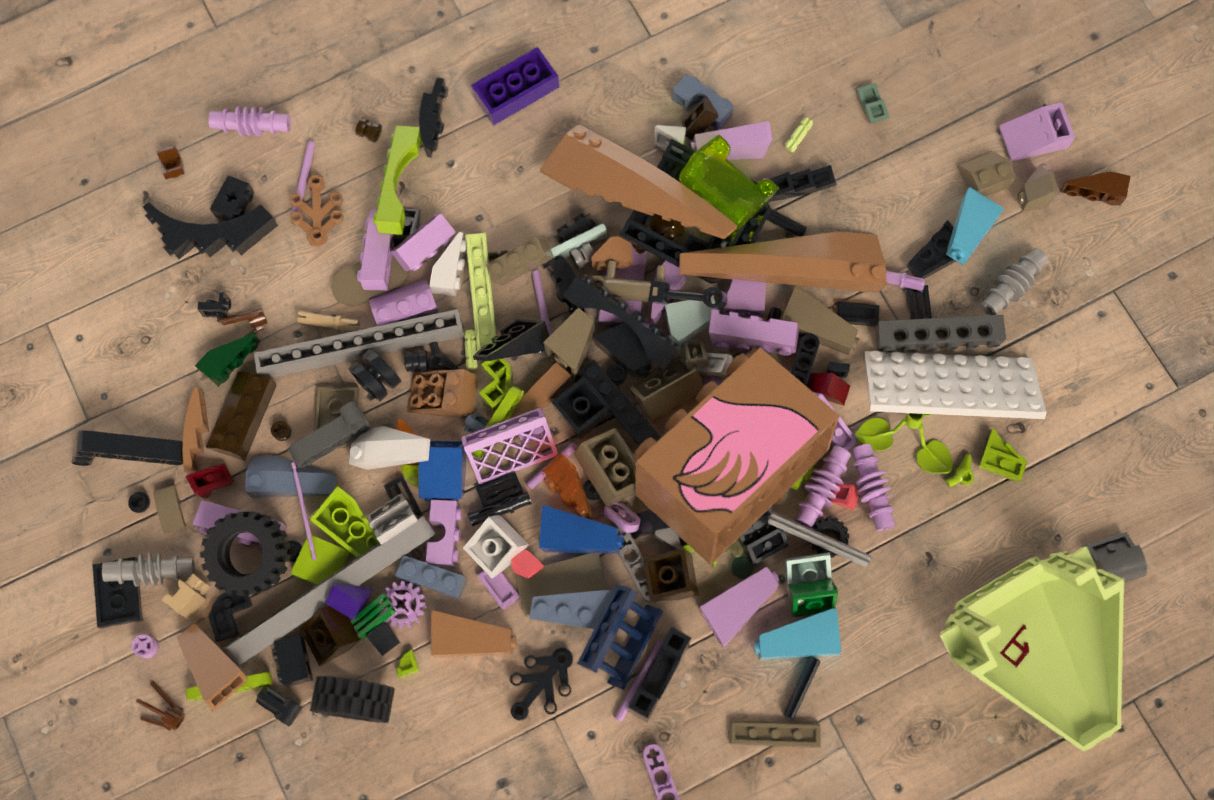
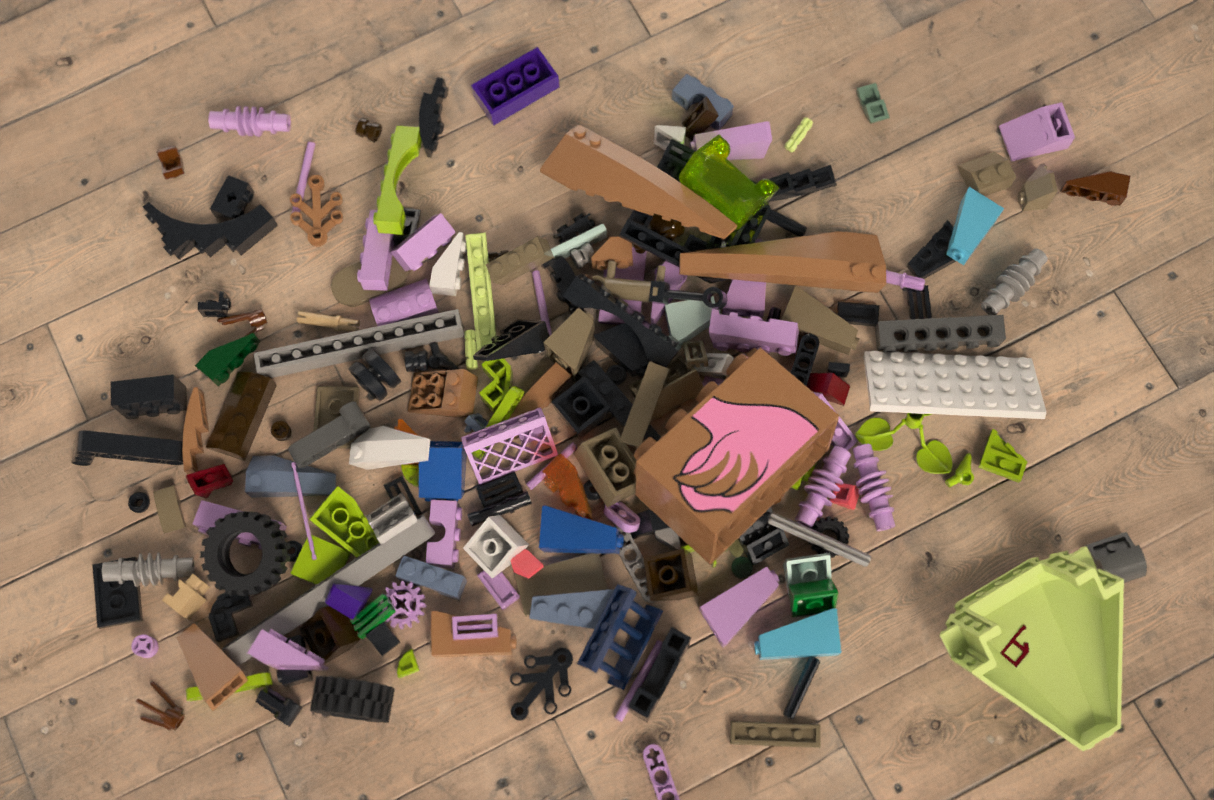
(148, 396): none -> black brick
(275, 652): none -> lavender slope
(456, 628): none -> lavender tile
(644, 405): none -> dark tan tile

